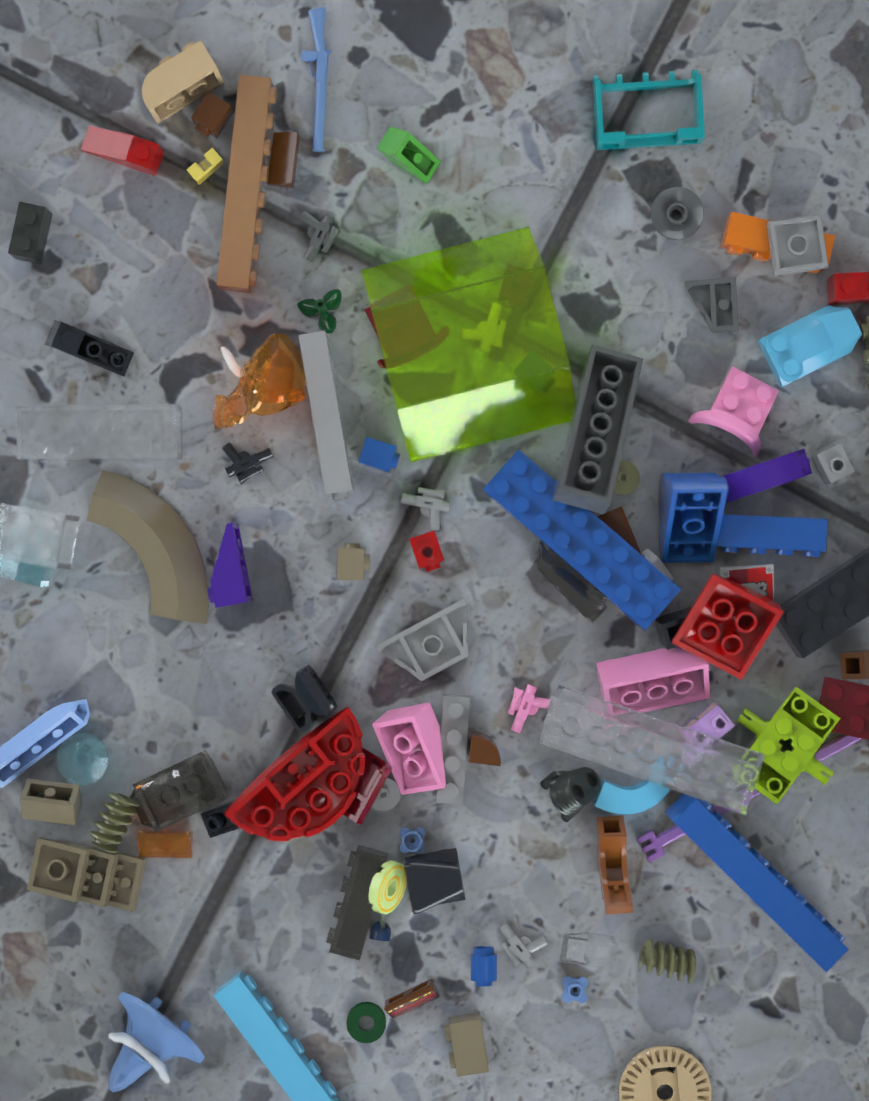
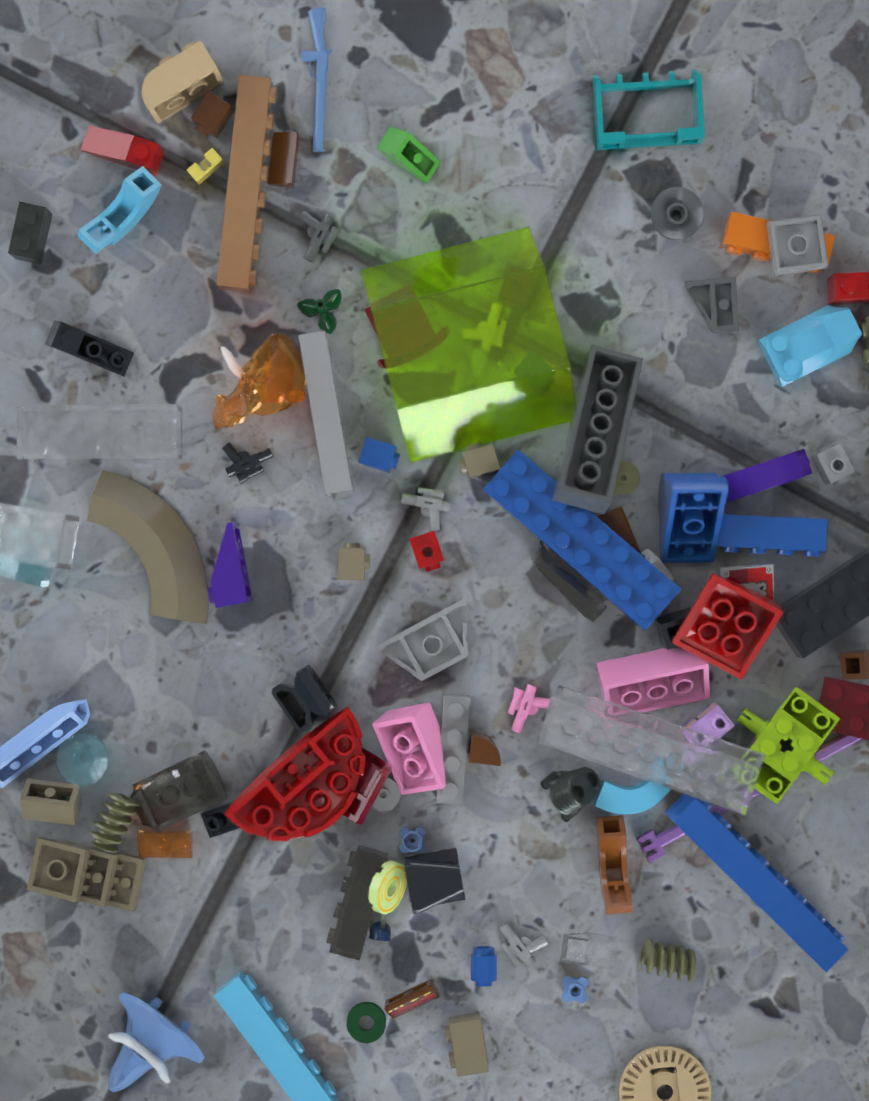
(127, 209): none -> medium azure arch
(479, 460): none -> dark tan brick
(740, 408): bright pink piece -> none

